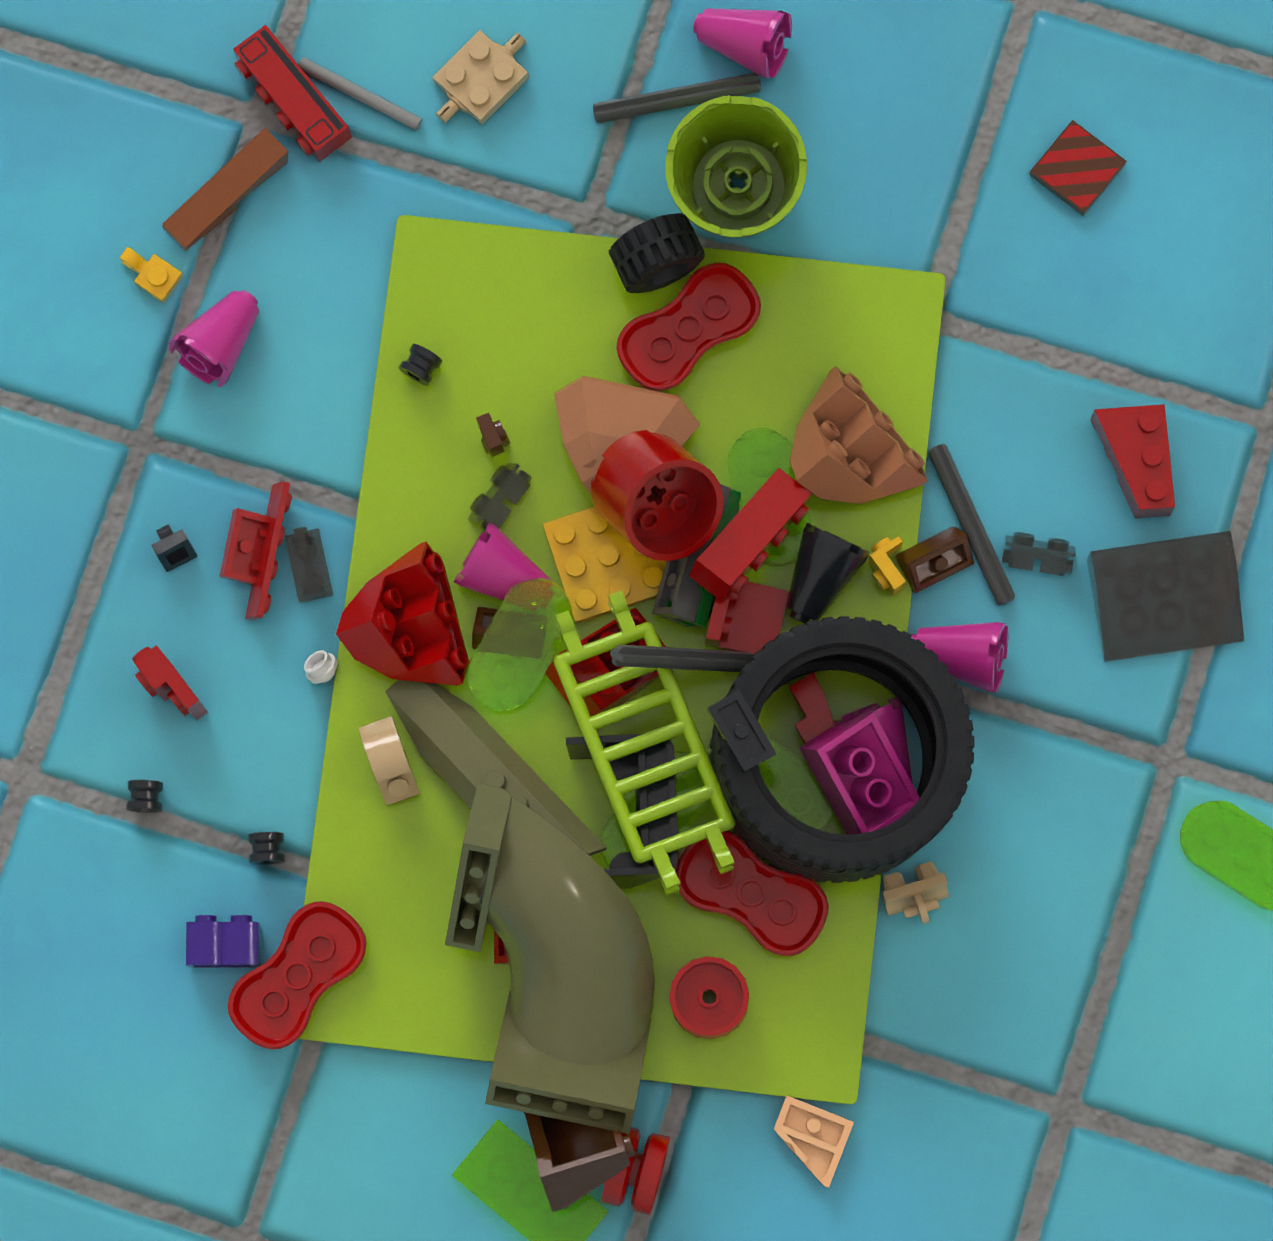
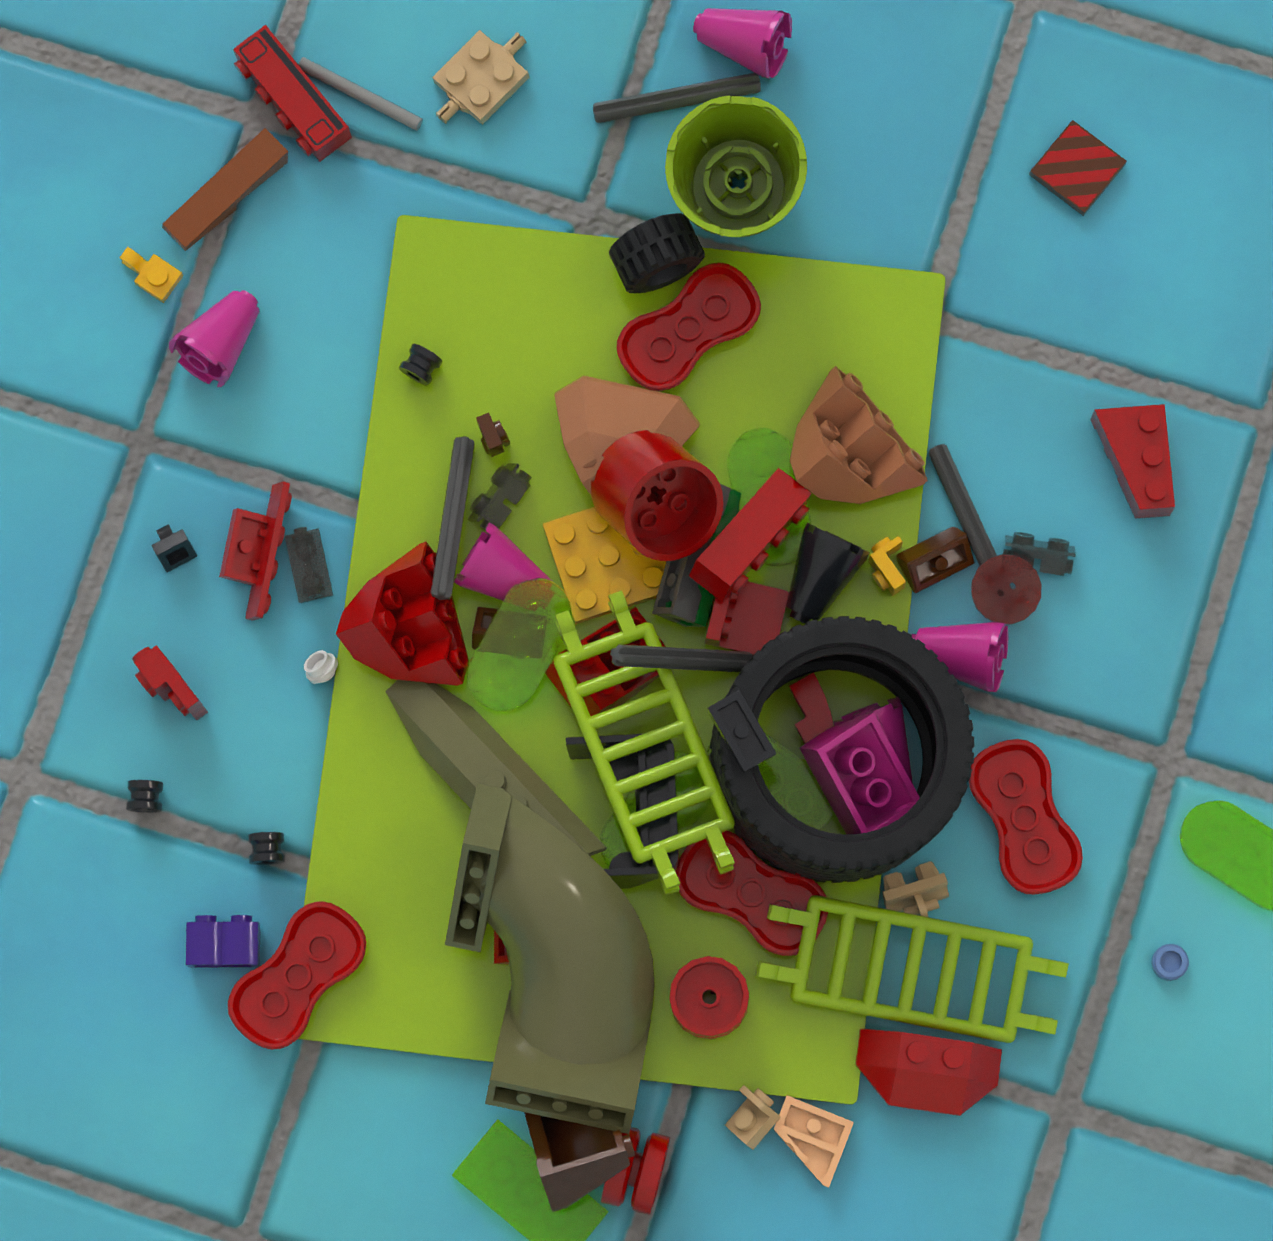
(388, 760): tan brick -> none
(452, 518): none -> dark grey axle
(753, 1117): none -> tan bracket
(920, 925): none -> lime bar
(927, 1070): none -> red wedge
(997, 575): none -> clear red plate
(1034, 842): none -> red plate
(1166, 596): clear smoke slope -> none
(1170, 962): none -> medium blue tile

